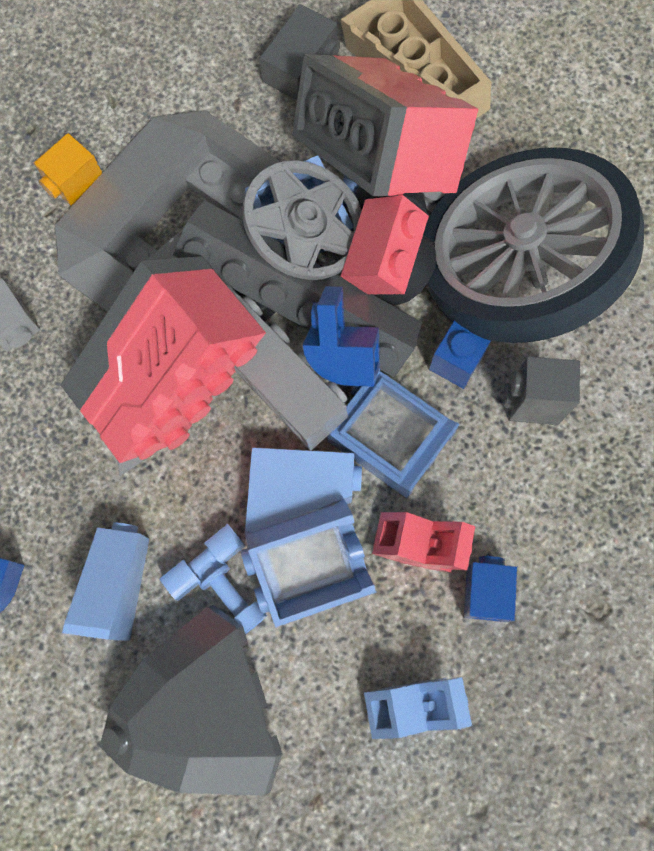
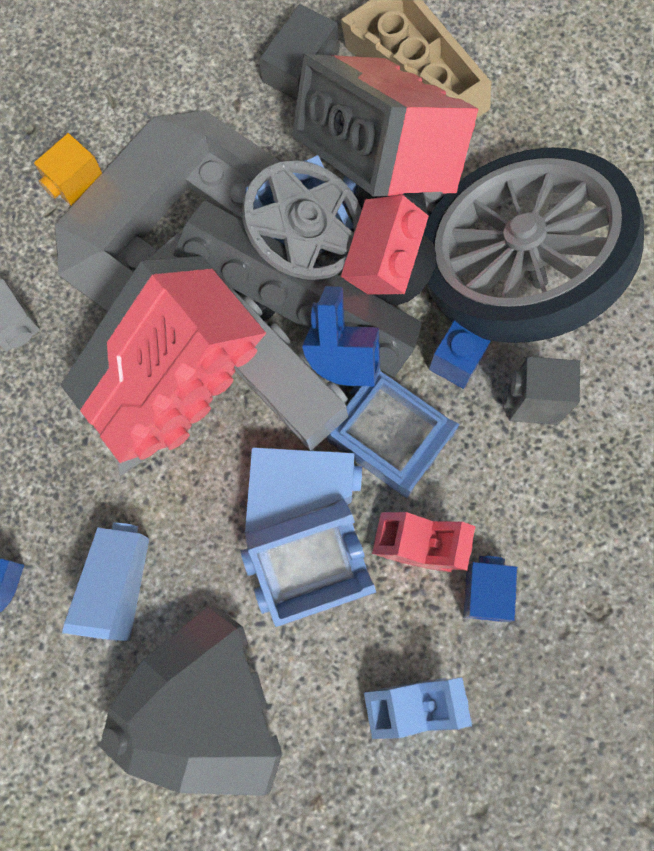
(210, 570): light blue bar -> none

